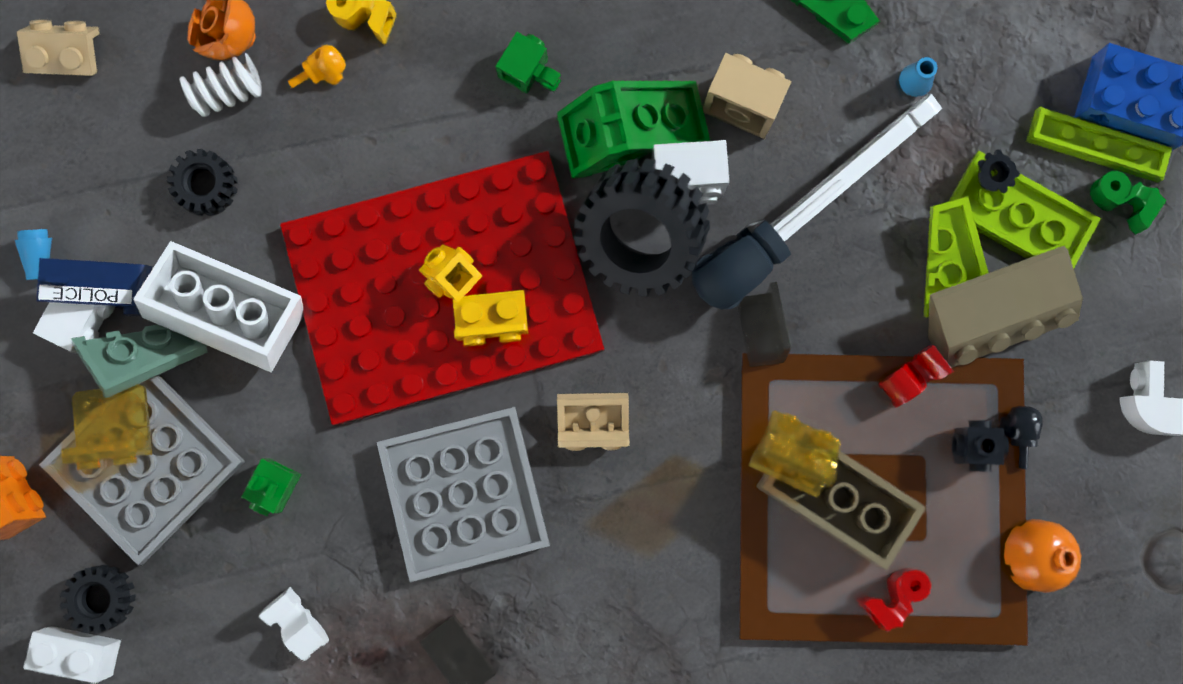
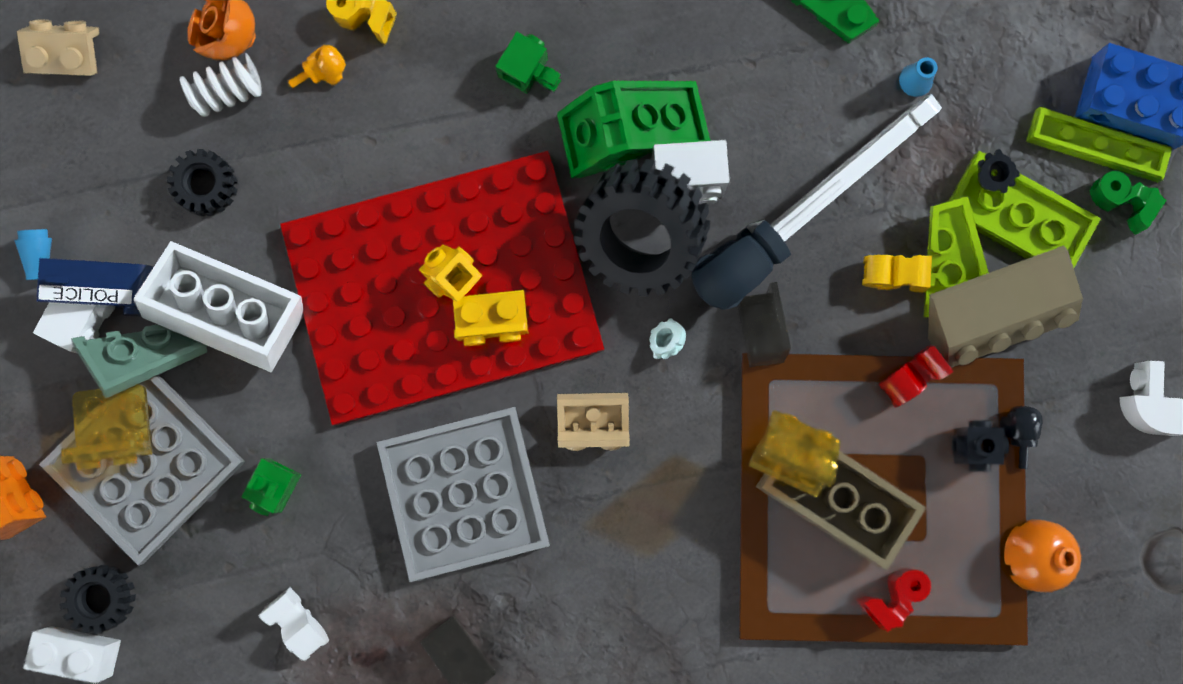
(667, 339): none -> light aqua animal
(746, 94): tan brick -> none
(893, 272): none -> yellow leg

